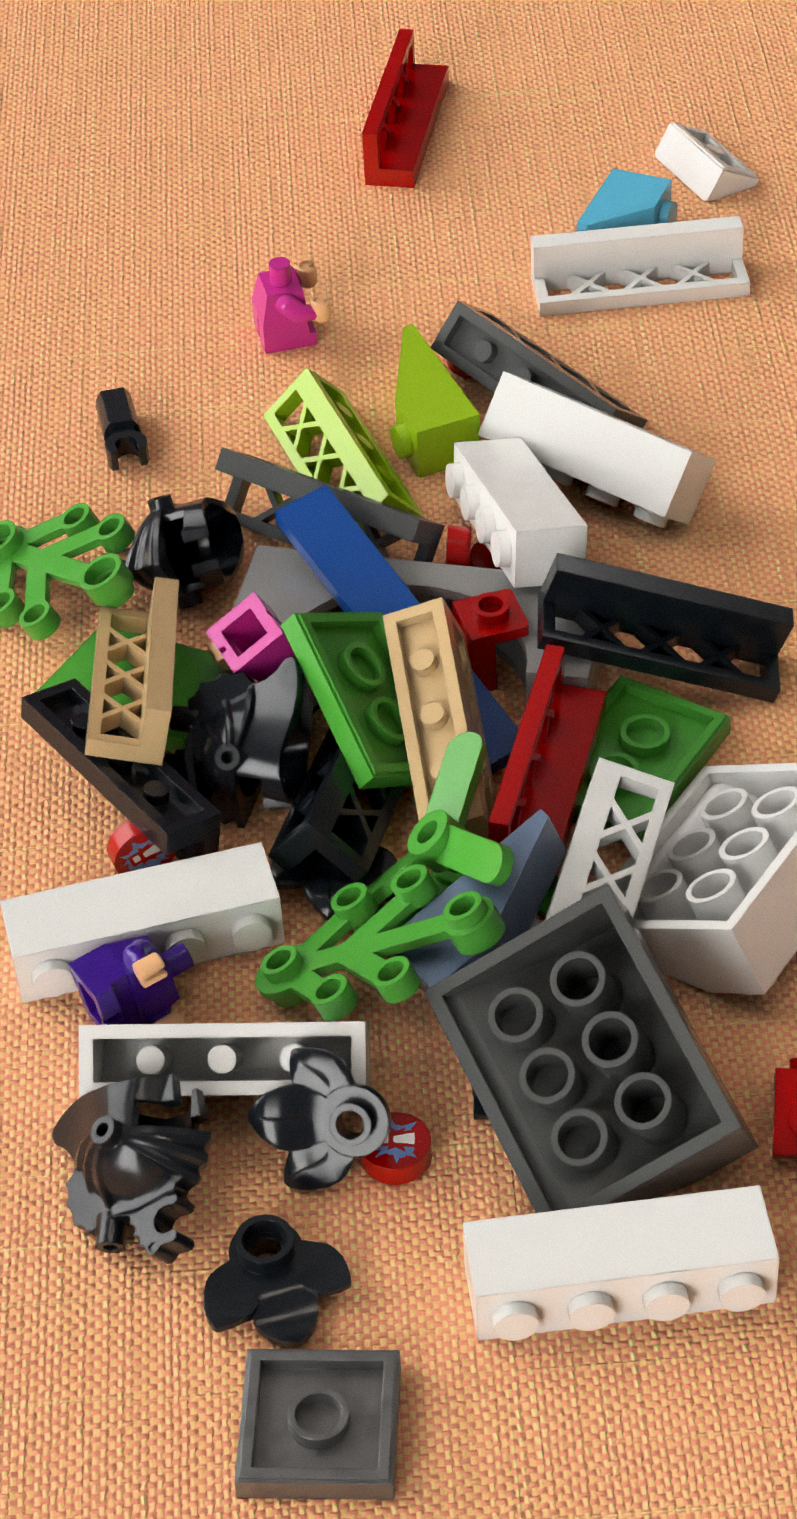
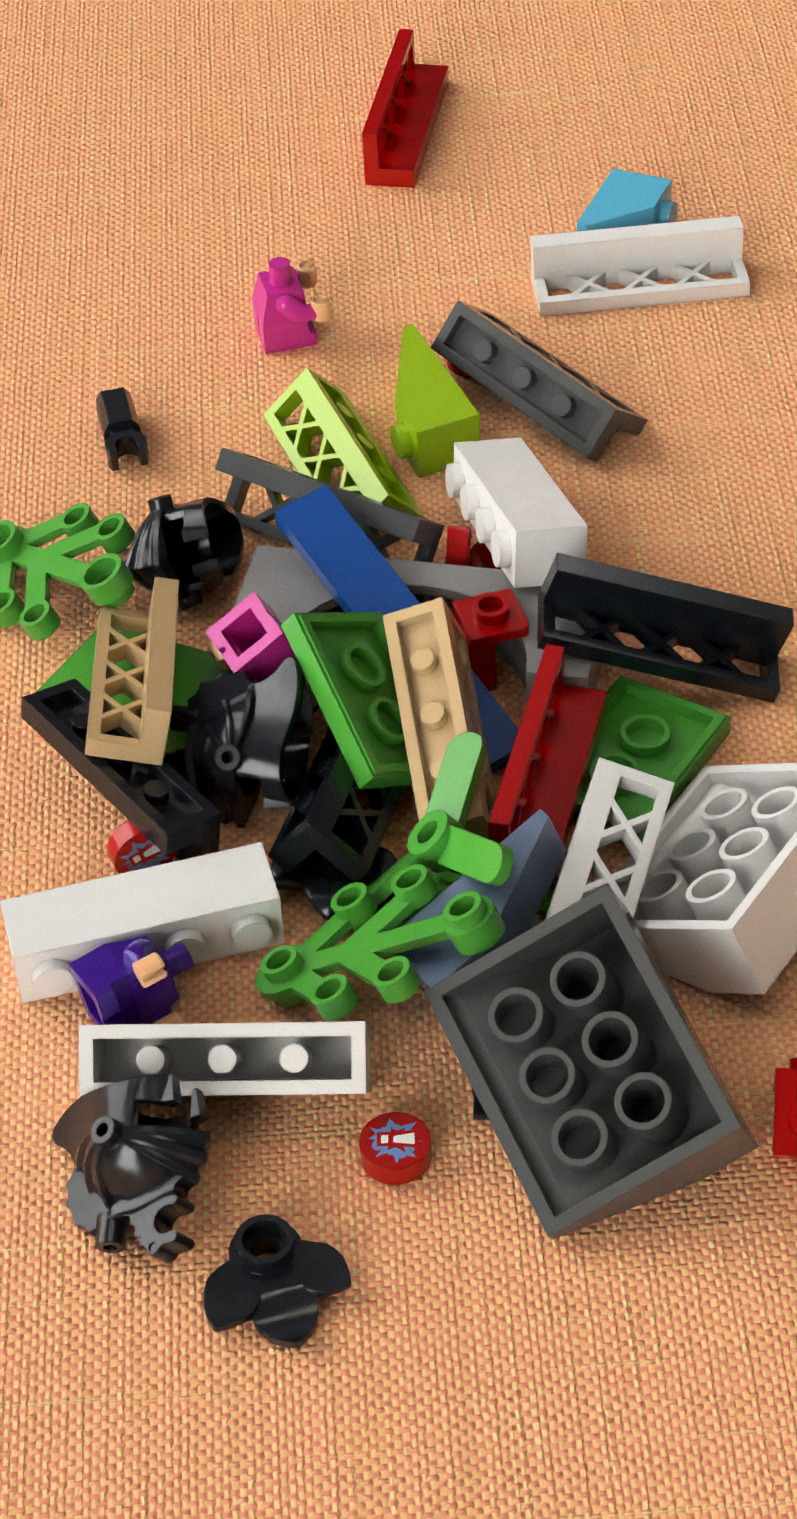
(309, 1119): black plate -> none
(319, 1424): flat silver tile -> none
(599, 450): white brick -> none
(620, 1263): white brick -> none
(703, 163): white slope -> none

